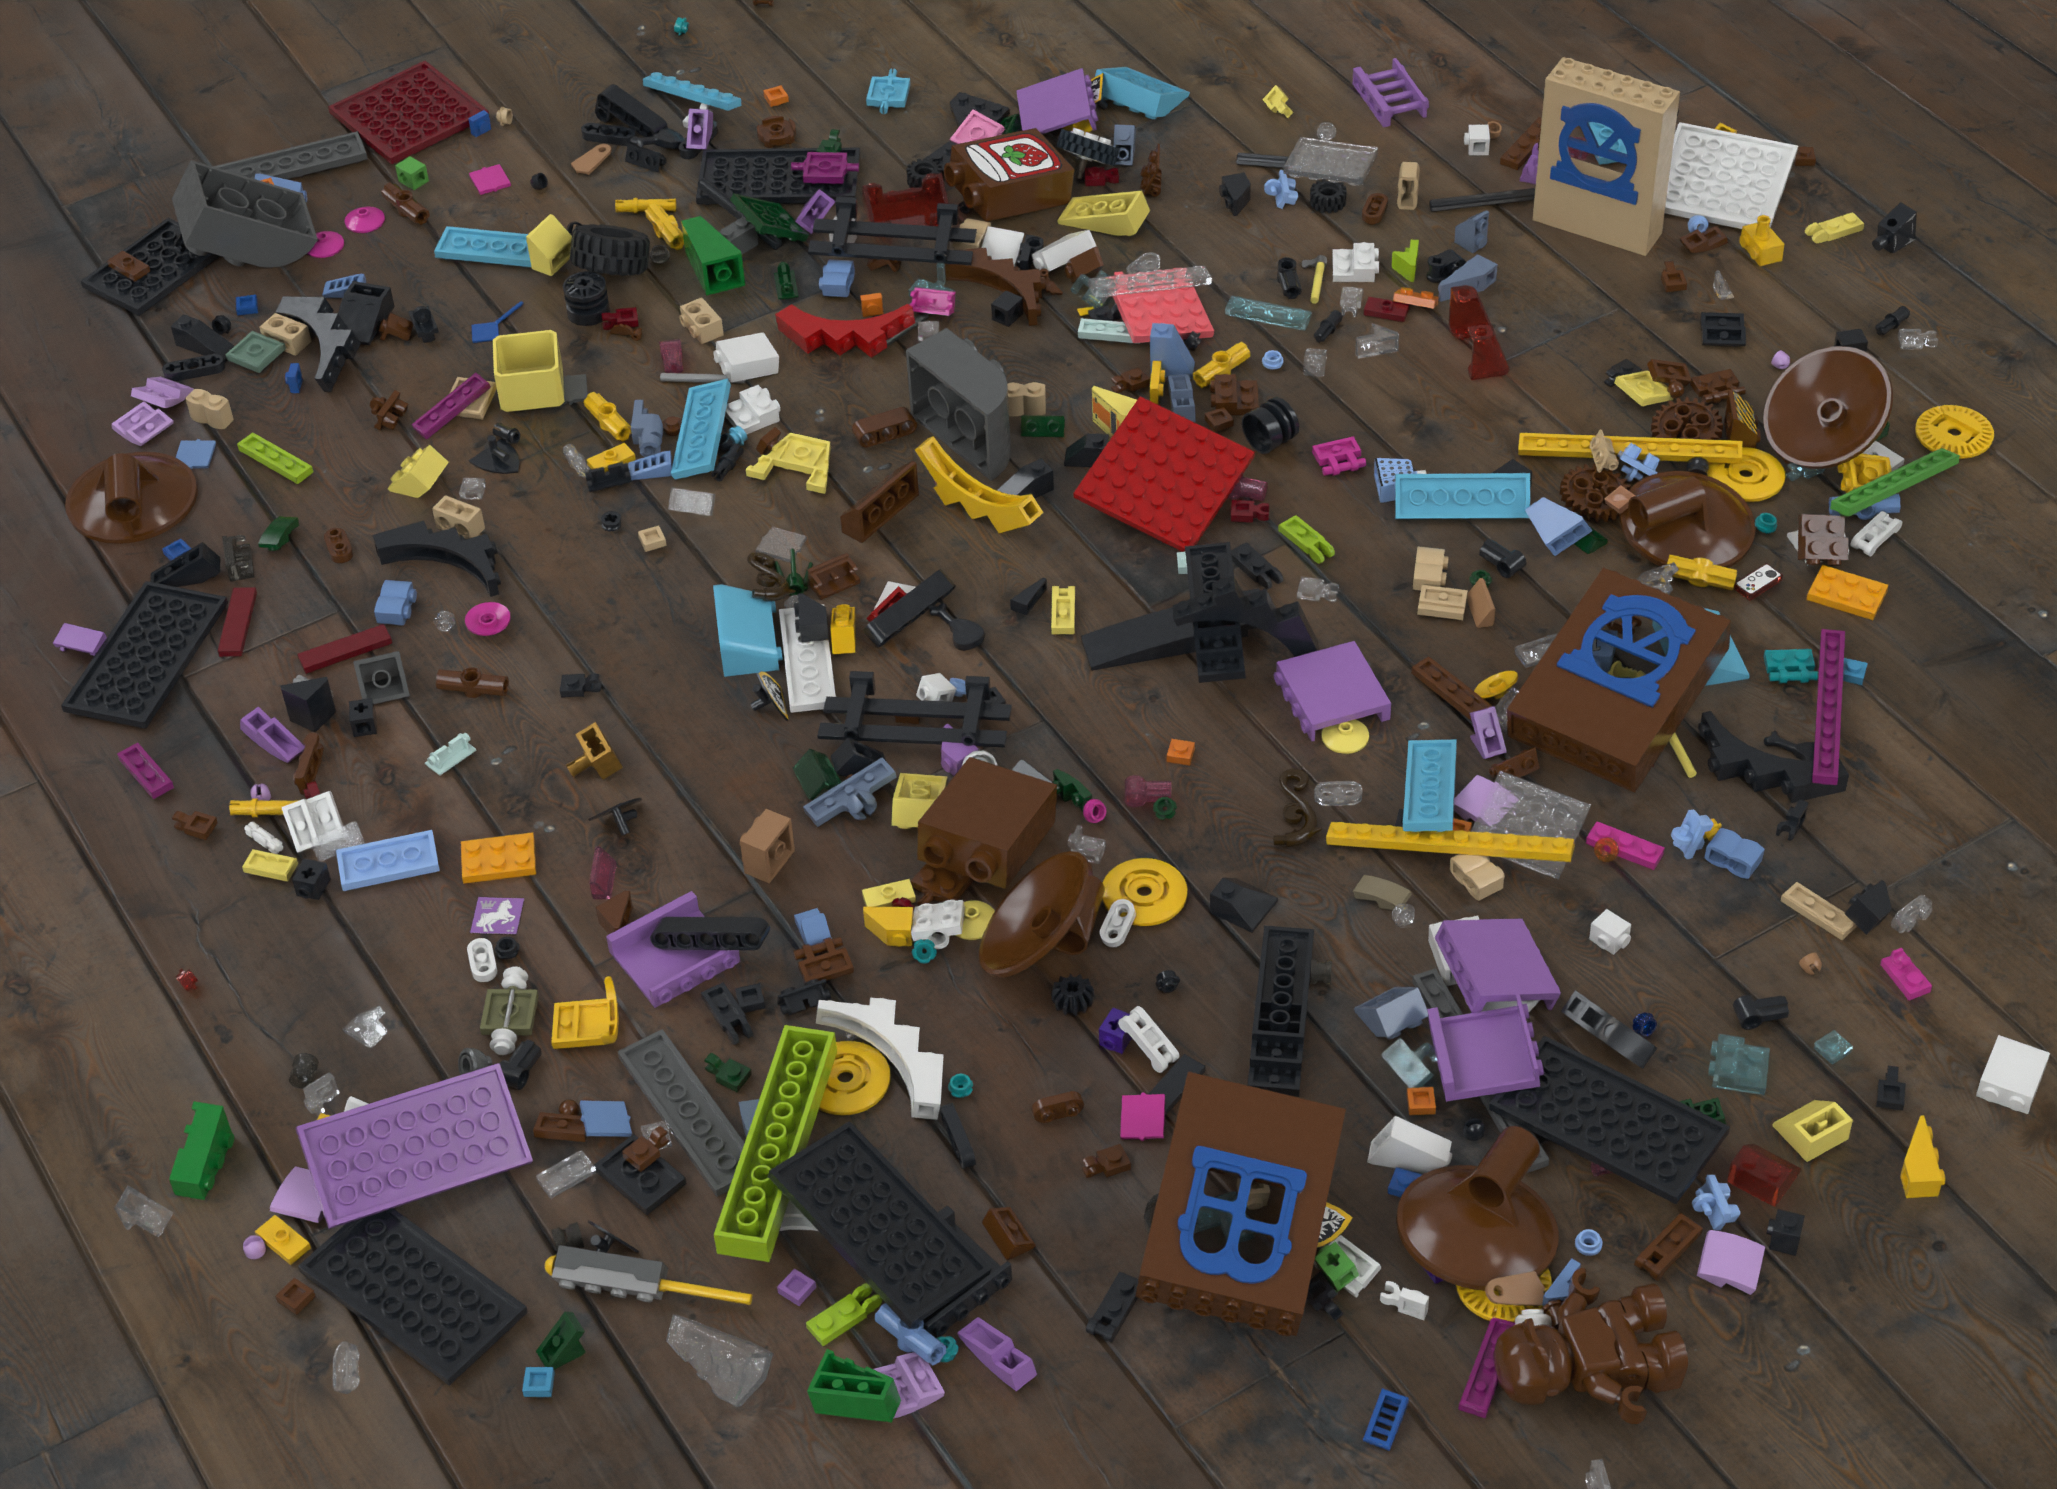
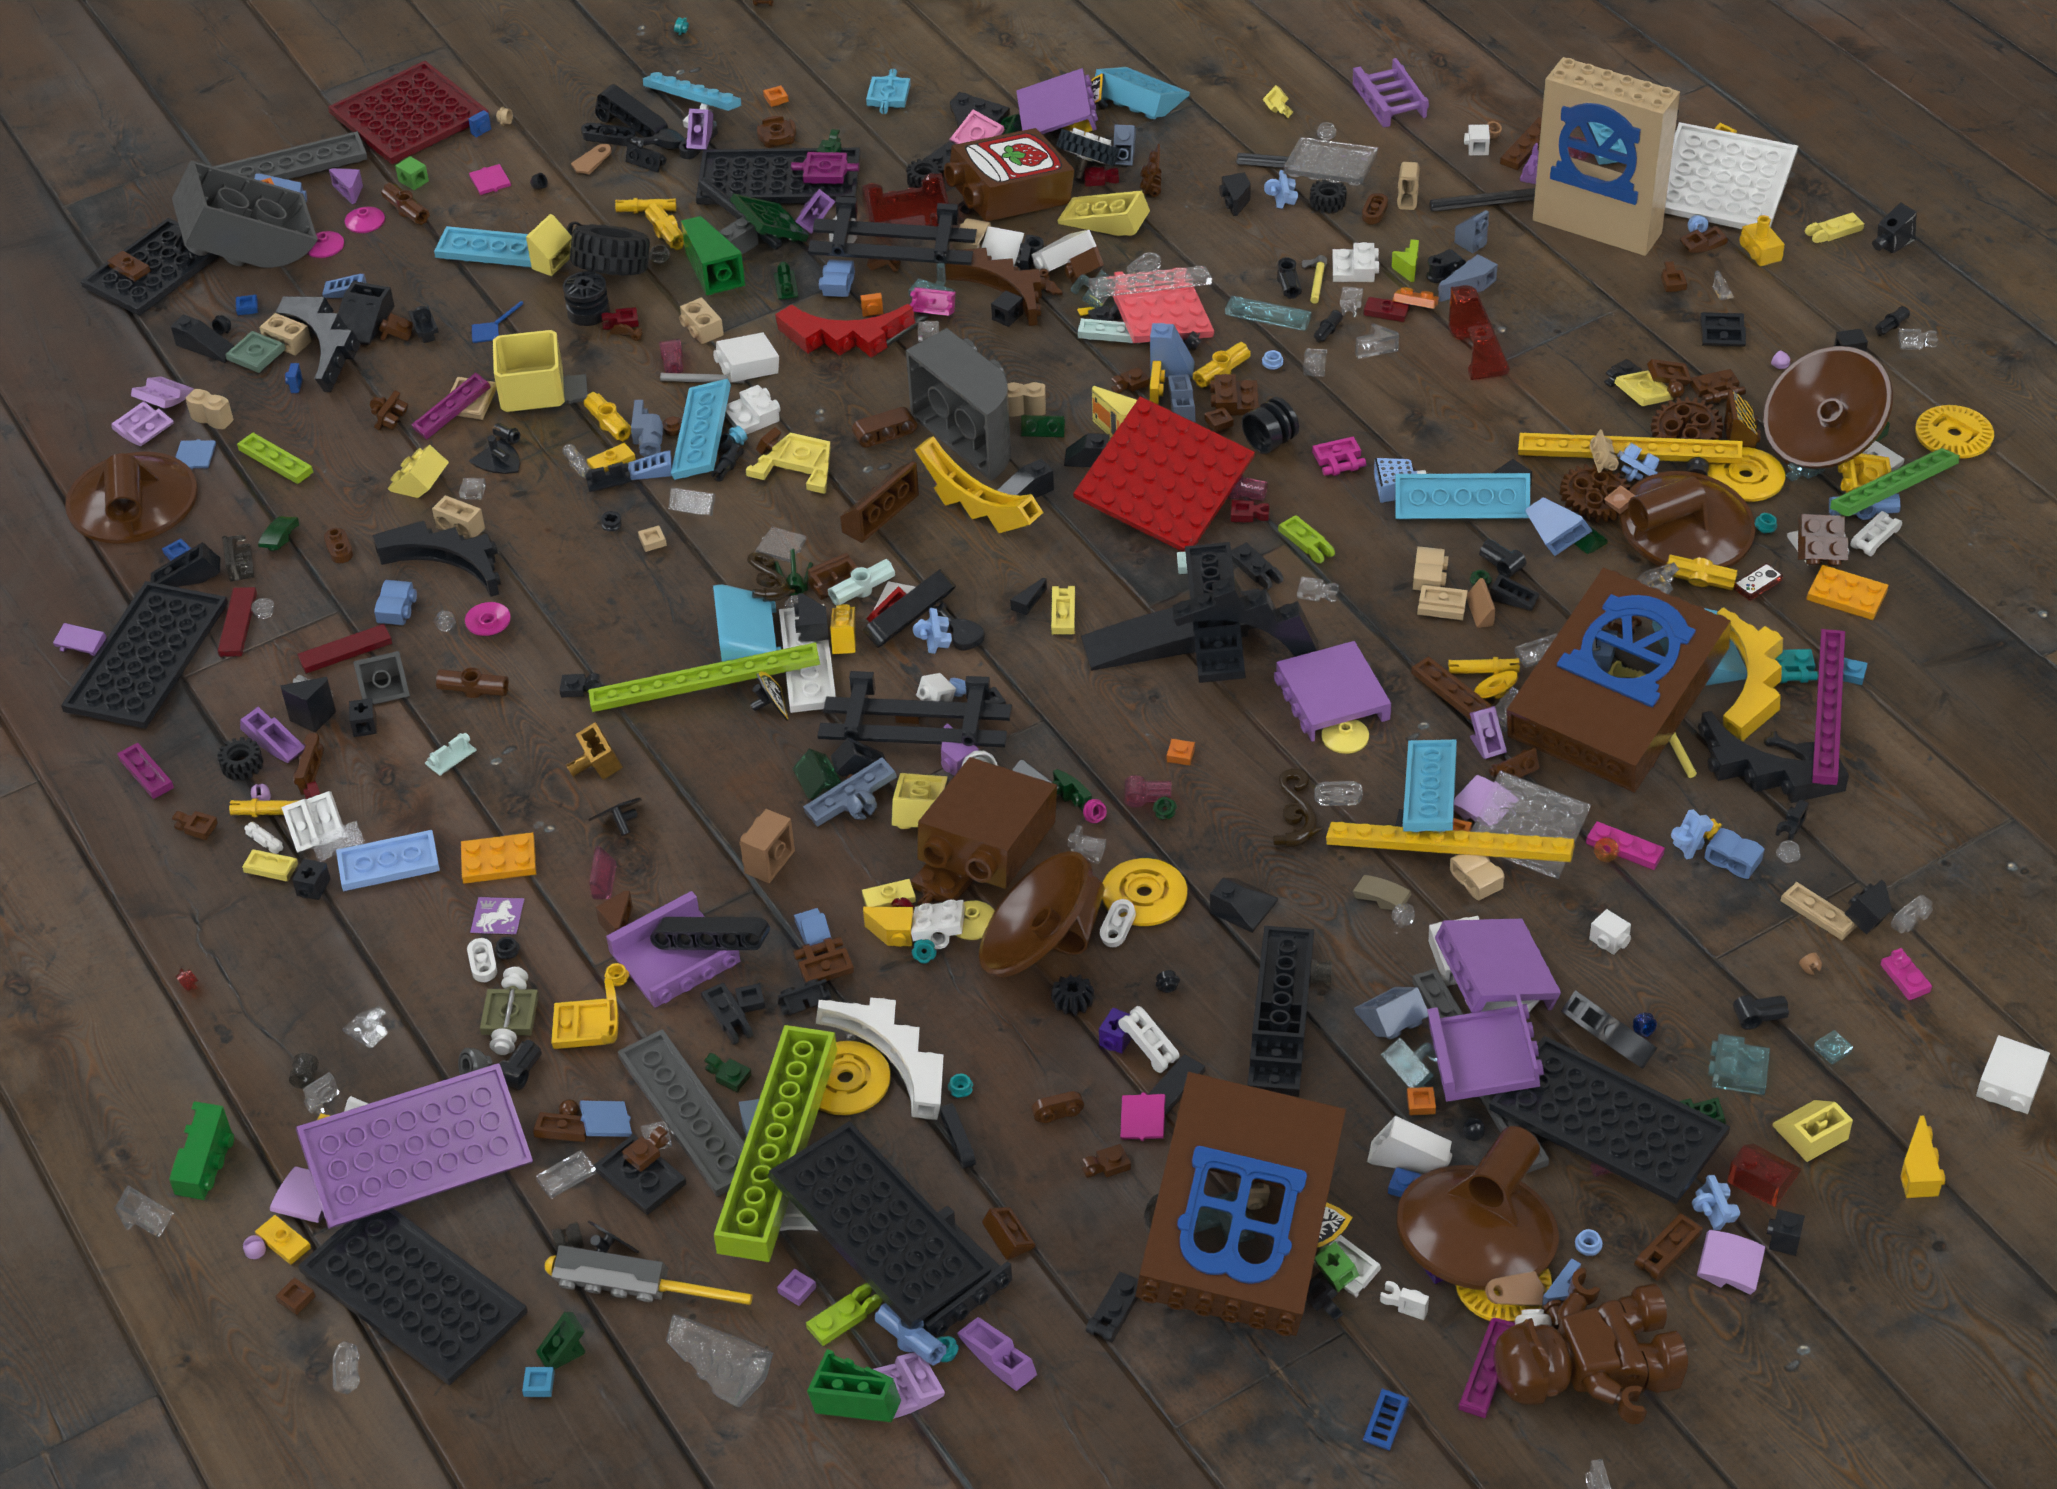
(181, 369): black beam -> none
(243, 767): none -> black tyre
(263, 608): none -> clear plate
(347, 182): none -> medium lavender slope
(618, 974): none -> yellow plate
(703, 677): none -> lime plate
(861, 582): none -> light aqua piece
(933, 631): none -> light blue hips
(1483, 666): none -> yellow pin
(1506, 591): none -> black slope
(1759, 698): none -> yellow arch
(1788, 851): none -> clear plate
(1805, 156): reddish brown plate -> none
(1890, 1091): black plate -> none

